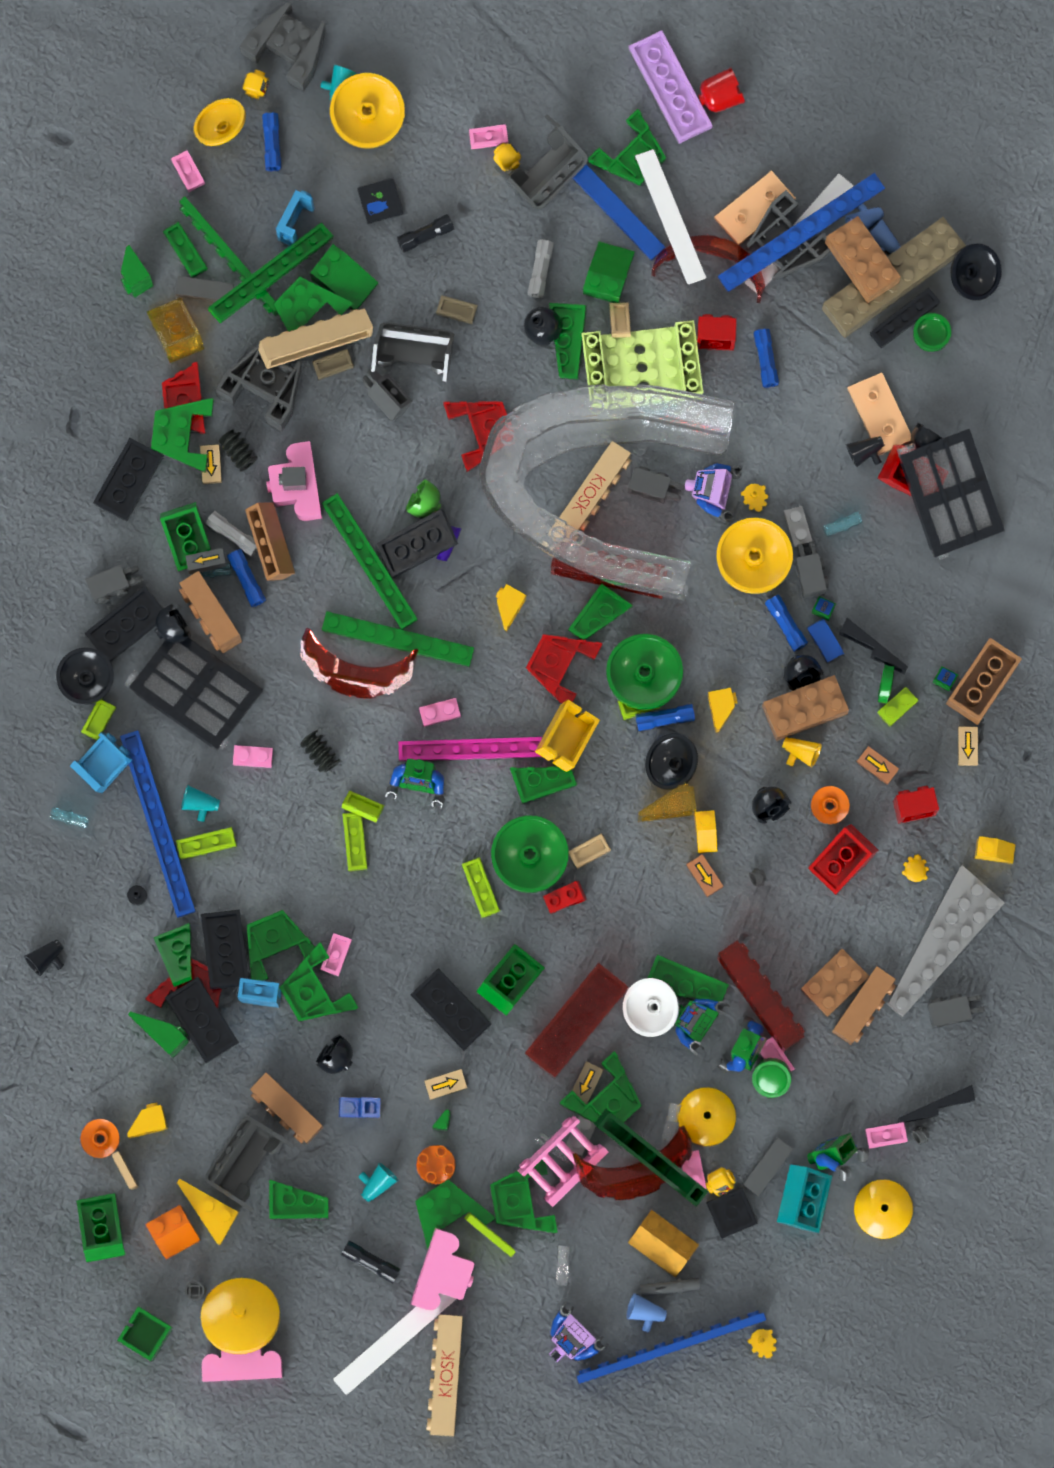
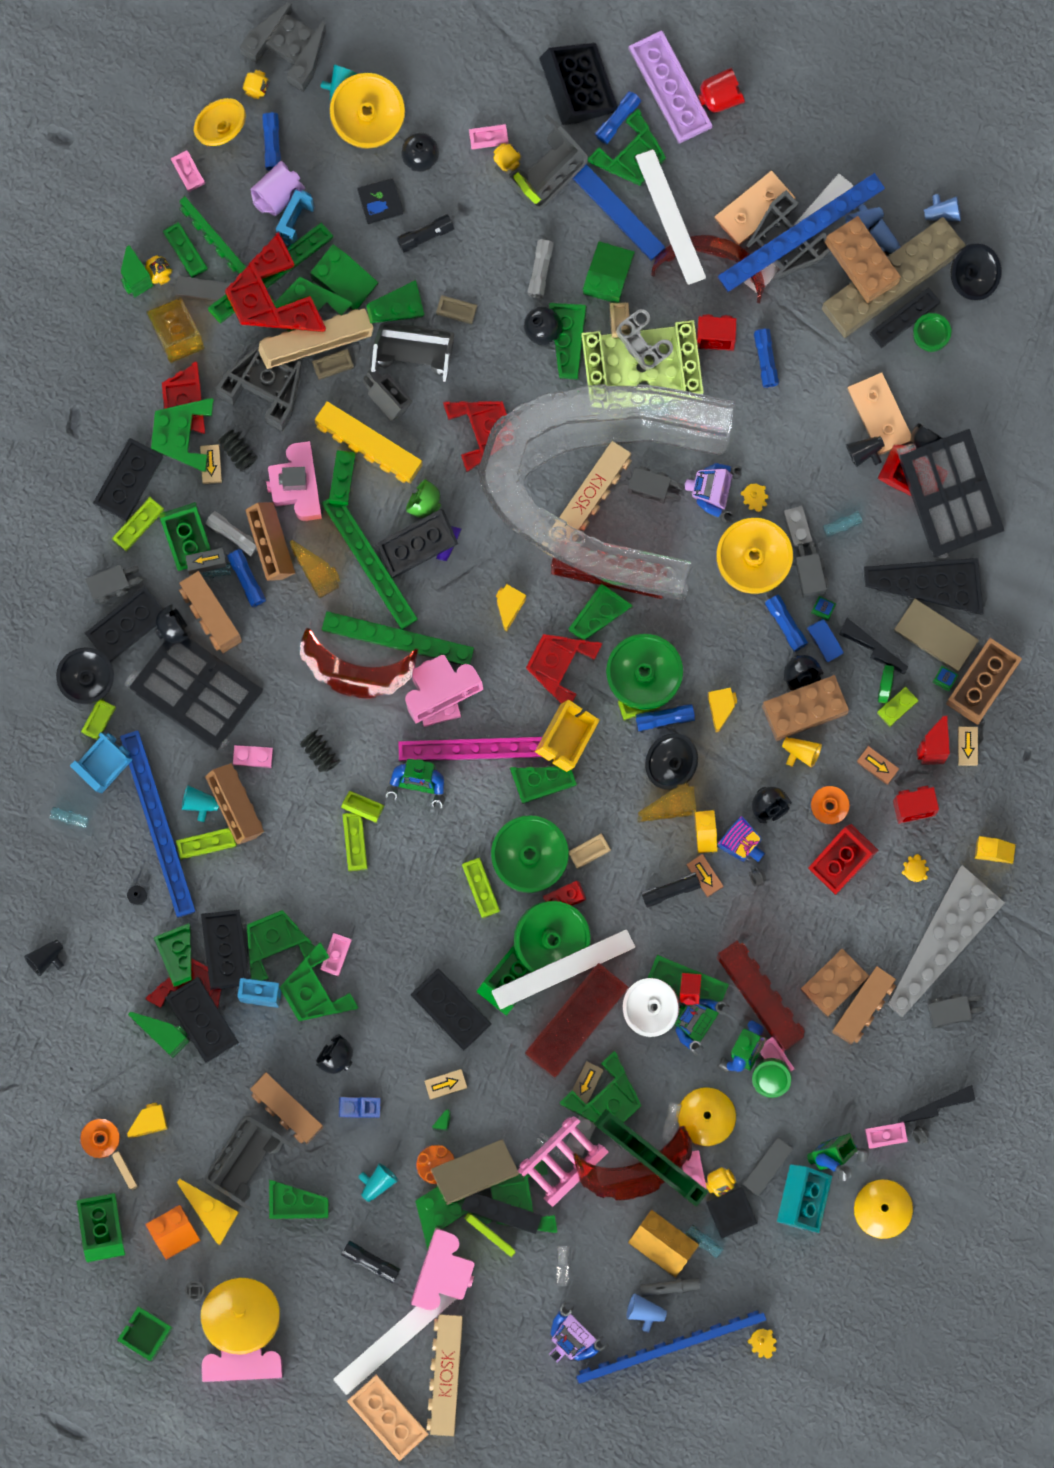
(138, 524): none -> lime tile
(158, 269): none -> yellow head
(234, 804): none -> medium nougat brick
(253, 303): none -> red wing
(276, 189): none -> lavender cylinder
(316, 570): none -> clear yellow slope
(342, 477): none -> green plate
(368, 442): none -> yellow brick
(387, 1417): none -> light nougat plate
(397, 305): none -> green wing
(420, 152): none -> black cylinder
(440, 687): none -> bright pink brick
(474, 1172): none -> dark tan tile
(502, 1212): none -> black plate
(527, 188): none -> lime tile
(549, 934): none -> green dish
(563, 969): none -> white sticker
(578, 82): none -> black slope
(626, 107): none -> blue axle
(636, 344): none -> light grey beam
(683, 885): none -> black axle
(690, 988): none -> red brick
(704, 1241): none -> clear light blue pin
(741, 841): none -> torso
(935, 745): none -> red slope
(936, 635): none -> dark tan tile
(938, 582): none -> black wing
(948, 209): none -> medium blue piece

